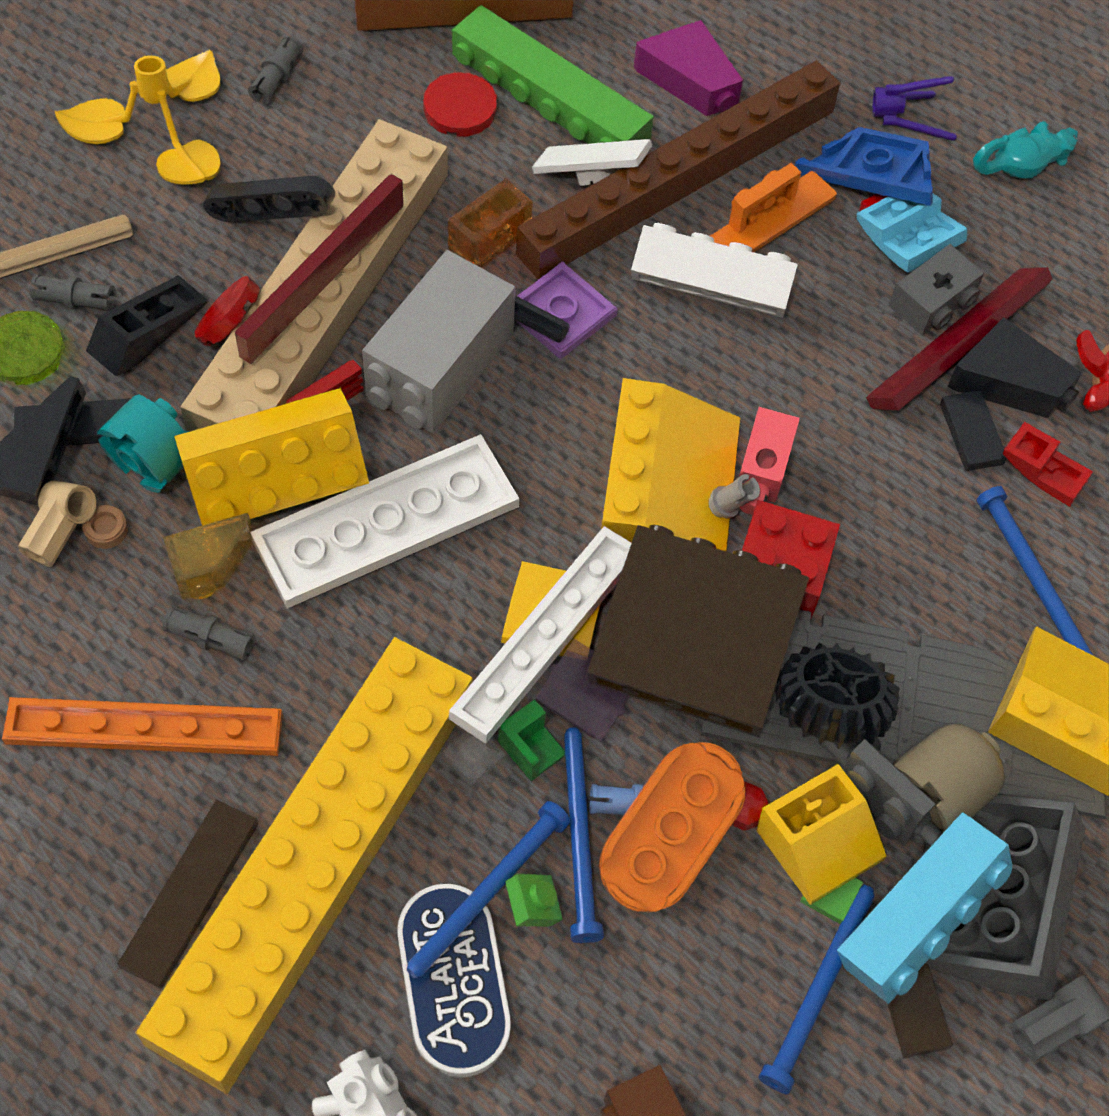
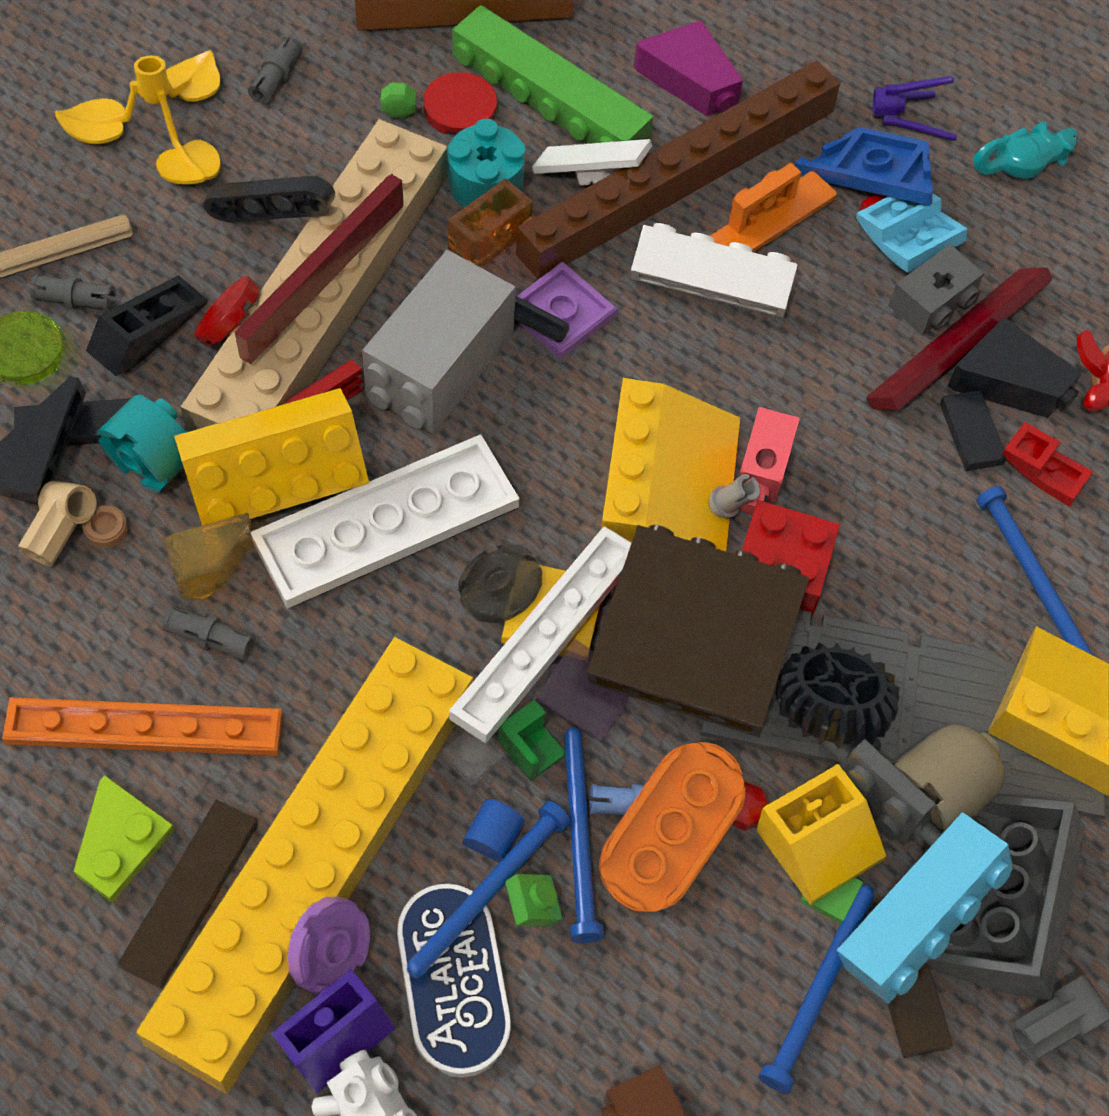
(118, 840): none -> lime wing
(327, 943): none -> medium lavender tile
(332, 1029): none -> dark purple brick
(398, 100): none -> bright green tile
(483, 158): none -> teal brick
(494, 830): none -> blue brick
(500, 583): none -> clear smoke tile

